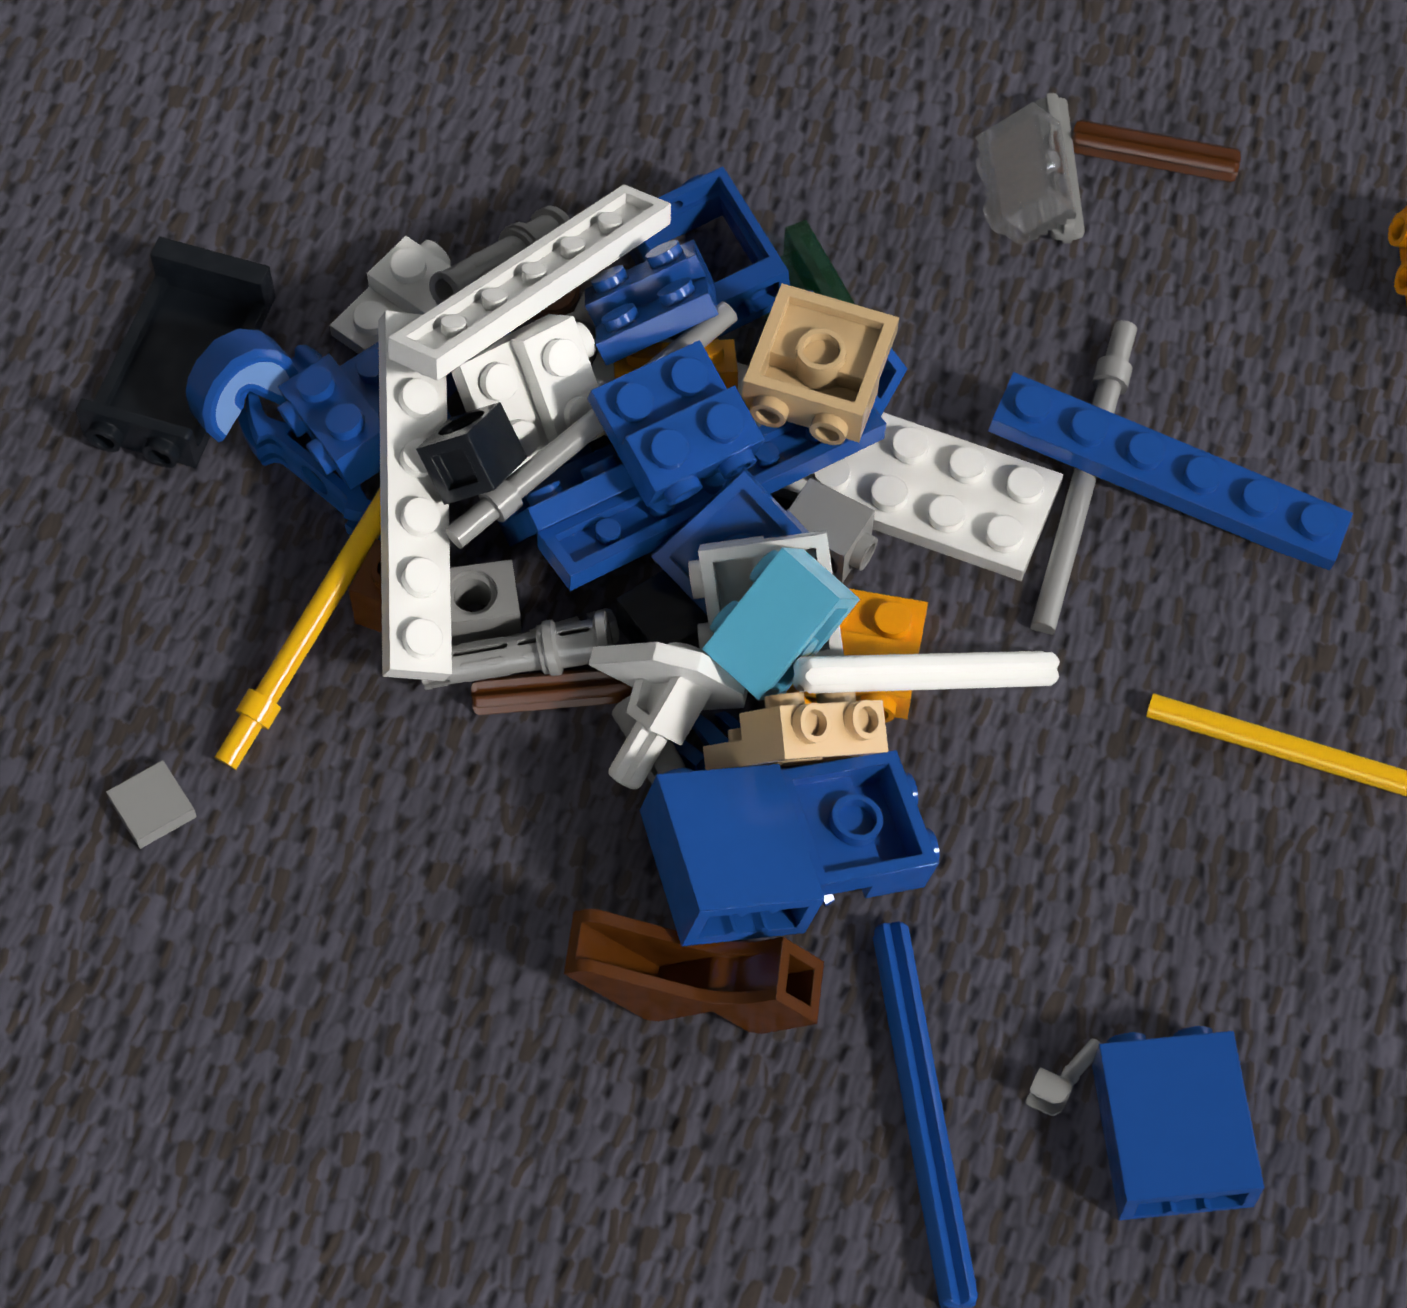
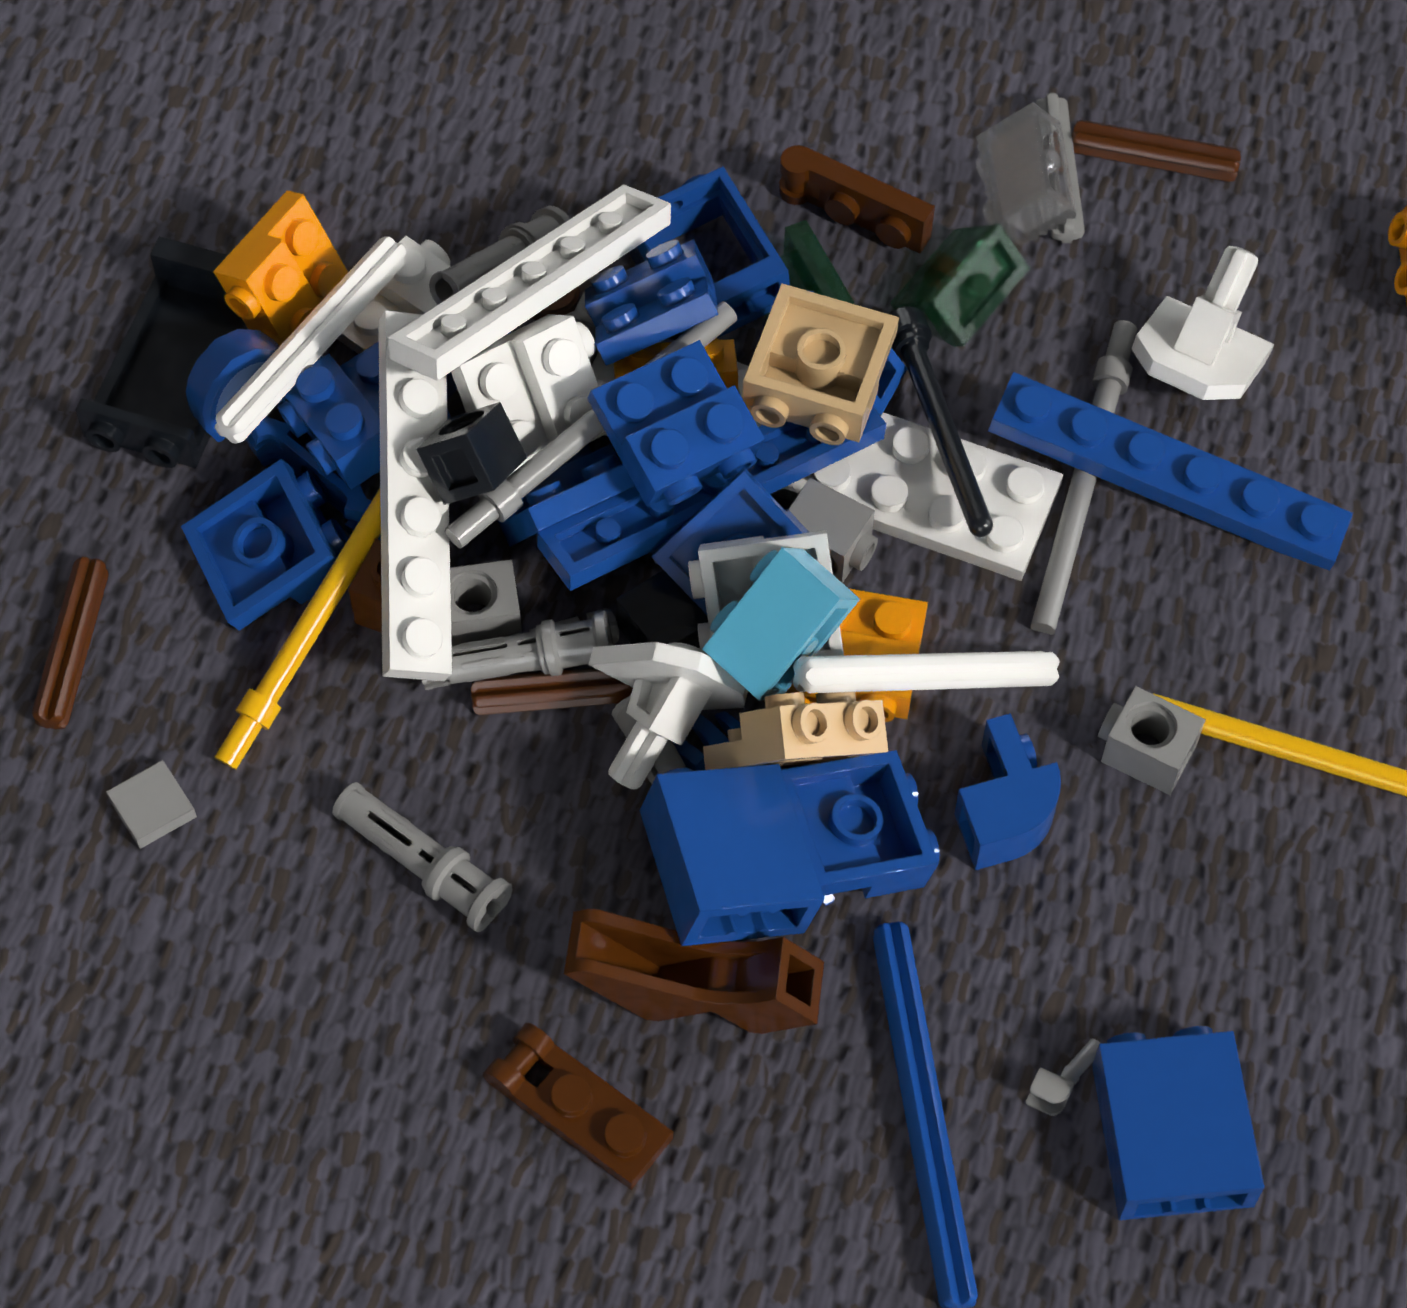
(70, 643): none -> reddish brown axle
(265, 543): none -> blue plate
(281, 269): none -> light orange plate
(310, 340): none -> white axle
(449, 865): none -> light grey pin
(580, 1107): none -> reddish brown plate
(855, 198): none -> reddish brown plate
(911, 347): none -> black piece
(964, 281): none -> clear green panel
(1017, 807): none -> blue brick
(1148, 714): none -> light grey brick
(1200, 344): none -> white piece

